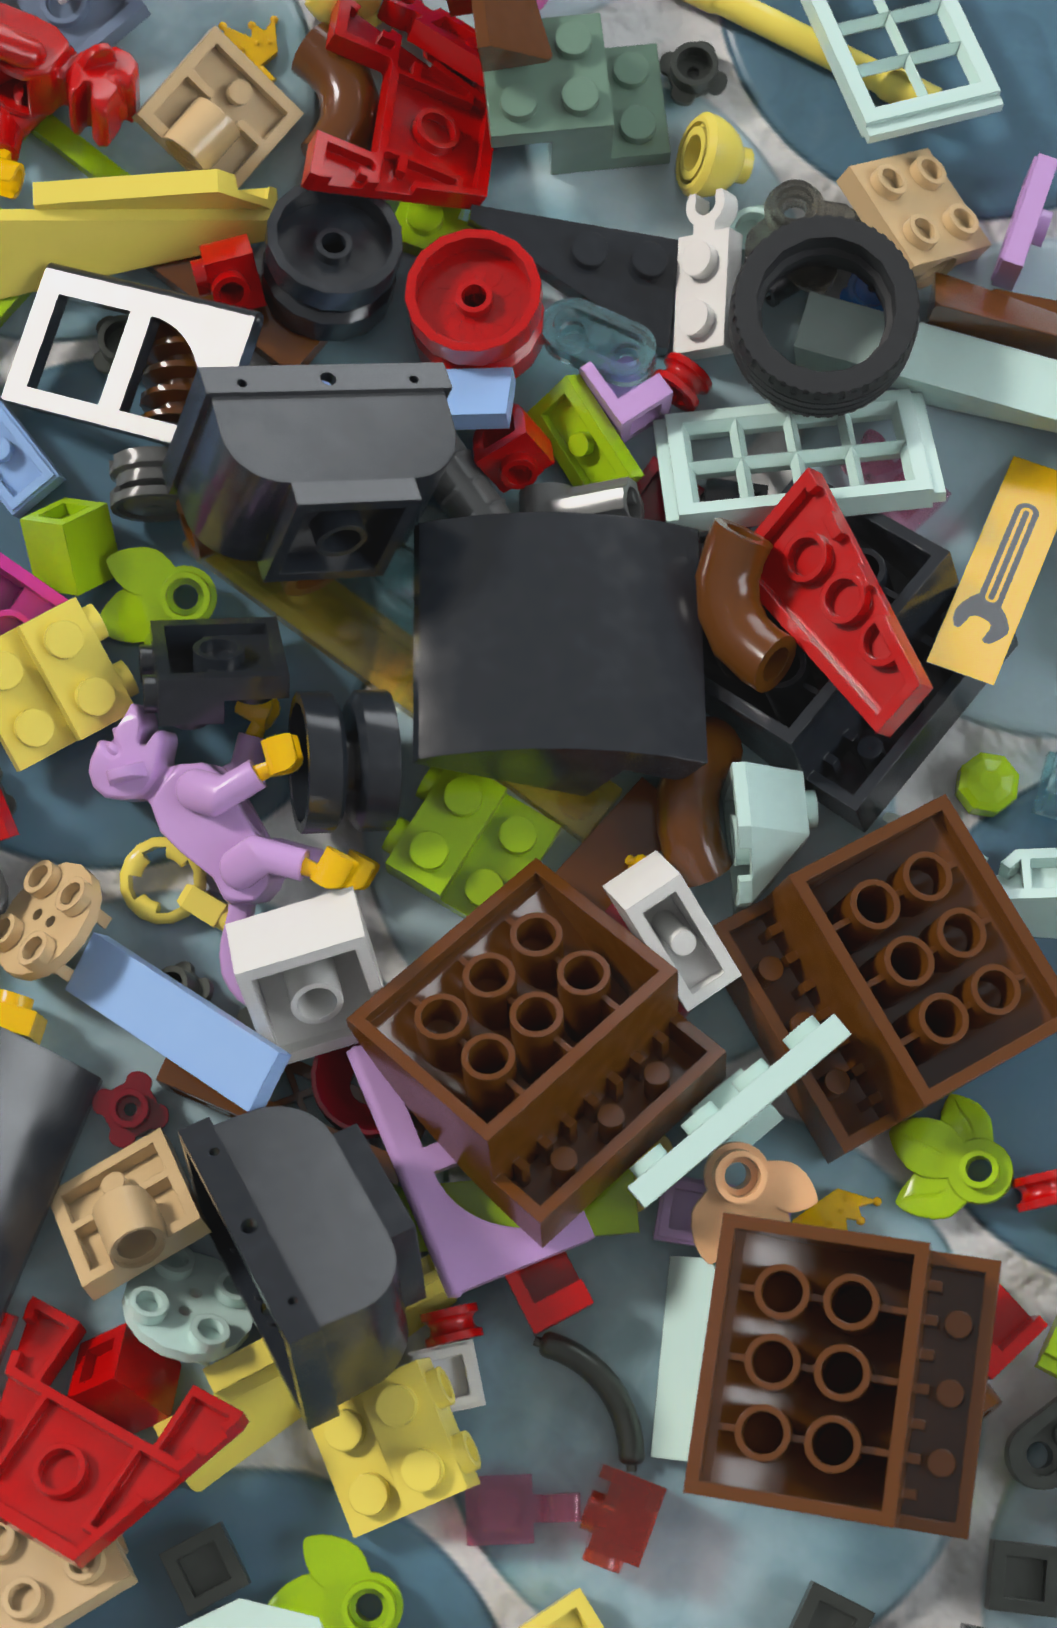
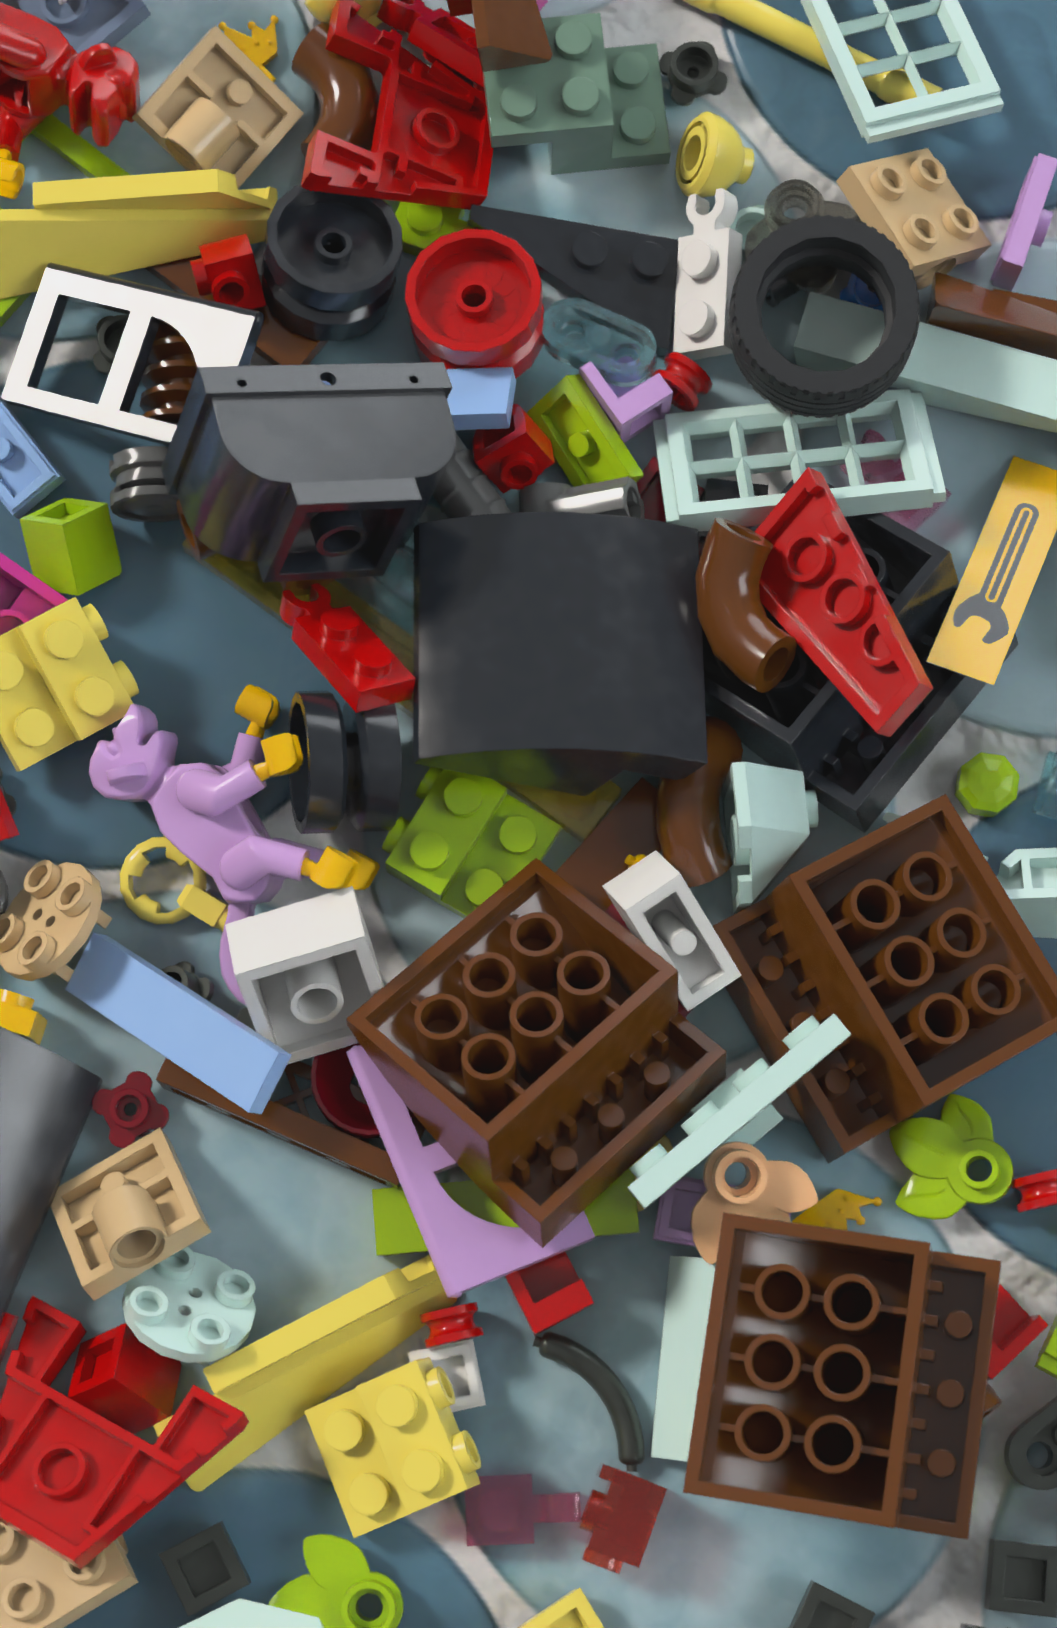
(149, 592): lime plate -> none
(211, 661): black plate -> none
(315, 1241): black container -> none
(346, 651): none -> red plate

